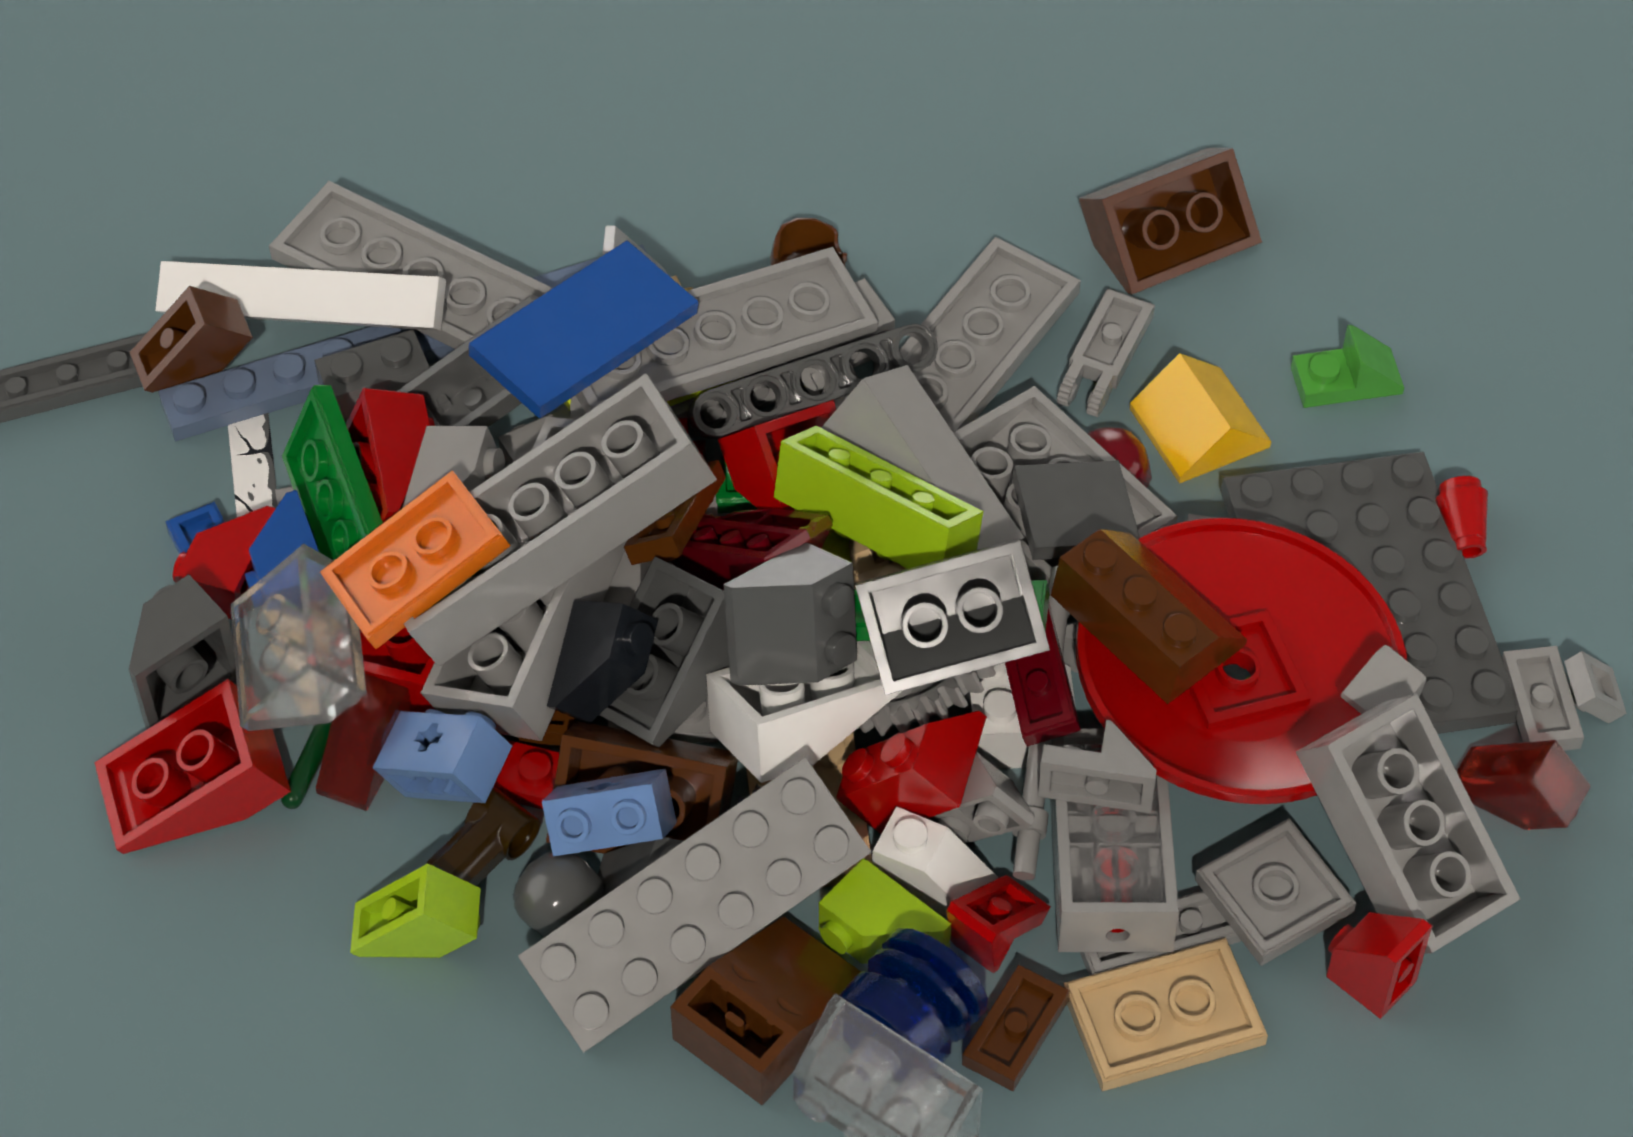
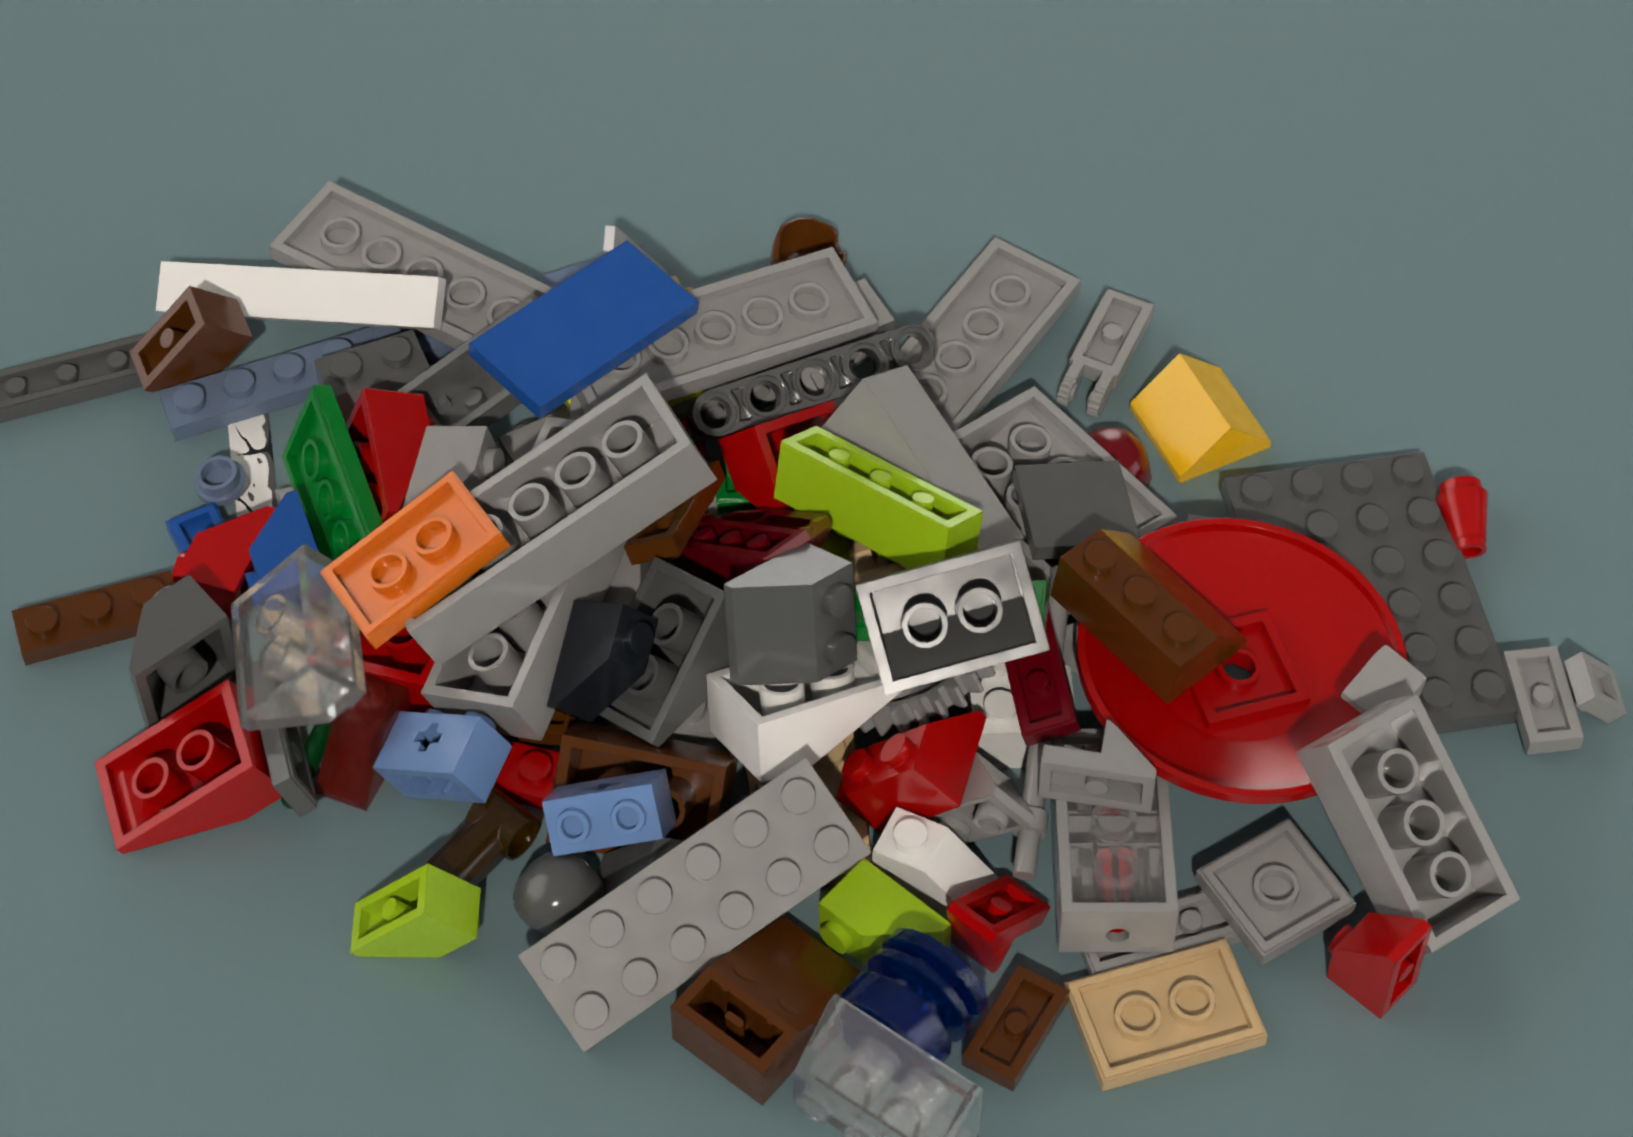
(85, 618): none -> reddish brown plate
(220, 480): none -> sand blue plate
(290, 768): none -> dark grey tile
(1172, 219): reddish brown slope -> none
(1354, 373): bright green slope -> none
(1524, 783): clear red slope -> none

